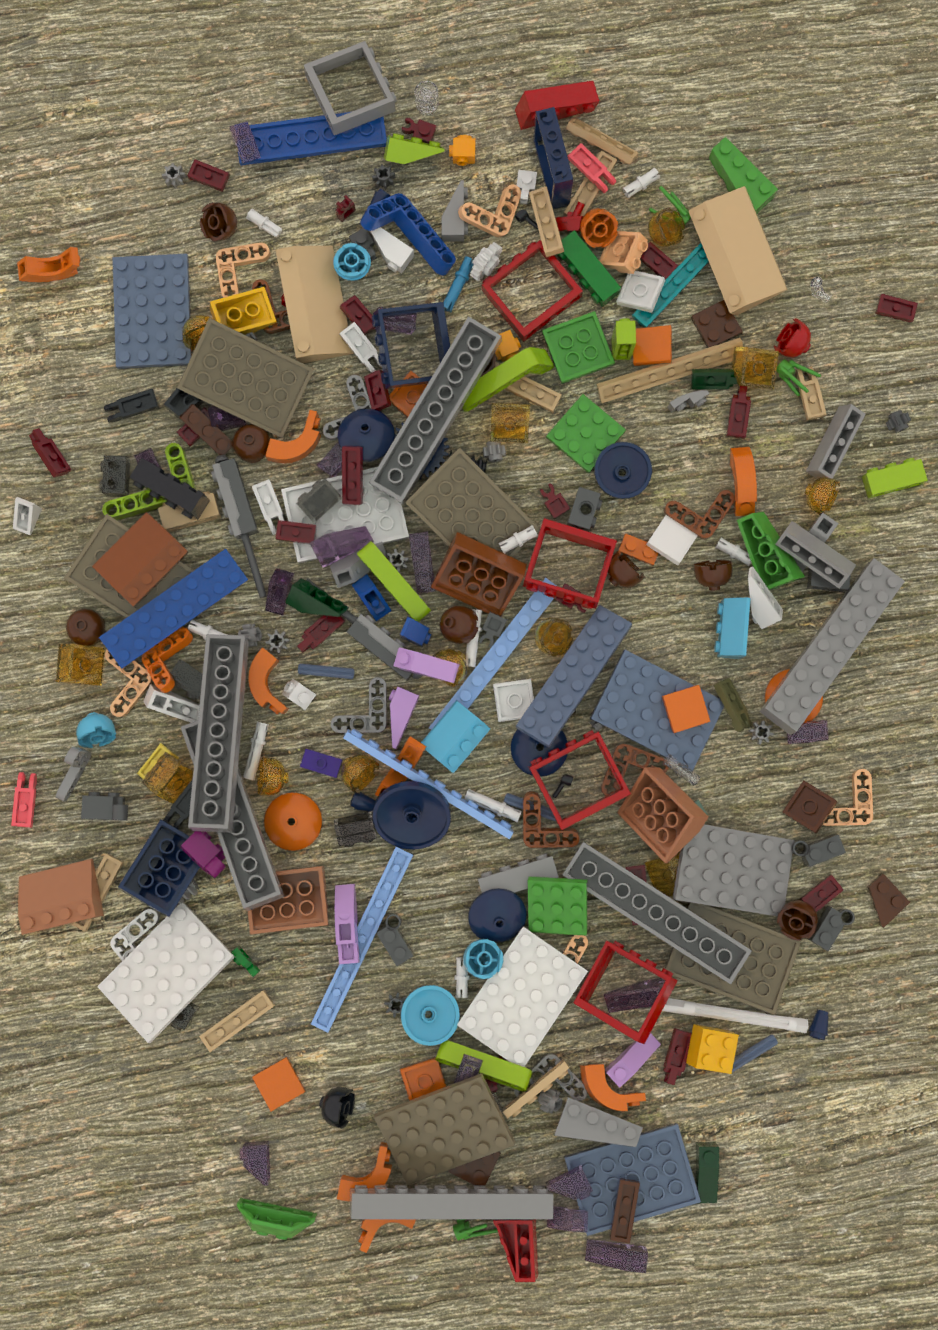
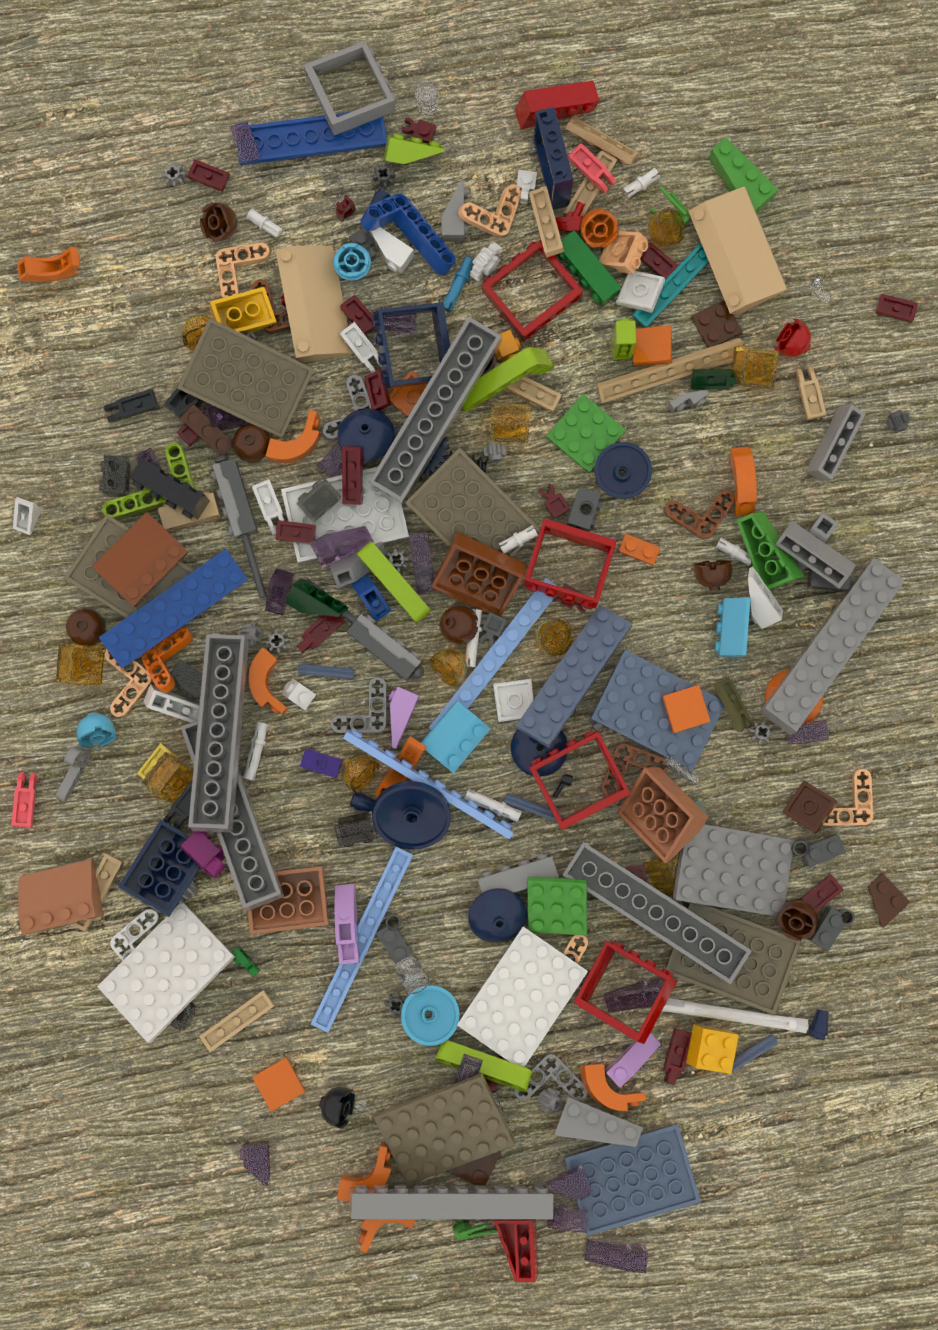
(49, 454): dark red hinge -> none
(104, 807): dark grey hinge -> none
(151, 310): sand blue plate -> none
(202, 630): white pin -> none
(271, 776): clear yellow cylinder -> none
(274, 1219): bright green wedge -> none
(306, 816): orange dish -> none
(412, 975): none -> clear wheel
(415, 632): blue slope -> none
(422, 1078): orange tile -> none
(426, 665): lavender slope -> none
(461, 979): white pin -> none
(463, 150): light orange brick -> none
(483, 958): medium azure cylinder -> none
(523, 215): black hand -> none
(537, 830): dark orange beam -> none
(542, 1084): tan plate -> none
(578, 347): bright green plate -> none
(623, 571): reddish brown cylinder -> none
(624, 1210): reddish brown plate -> none
(671, 540): white tile -> none
(707, 1171): dark green slope -> none
(739, 414): dark red hinge -> none
(786, 371): bright green plant -> none
(822, 494): clear yellow cylinder -> none
(894, 477): lime brick -> none

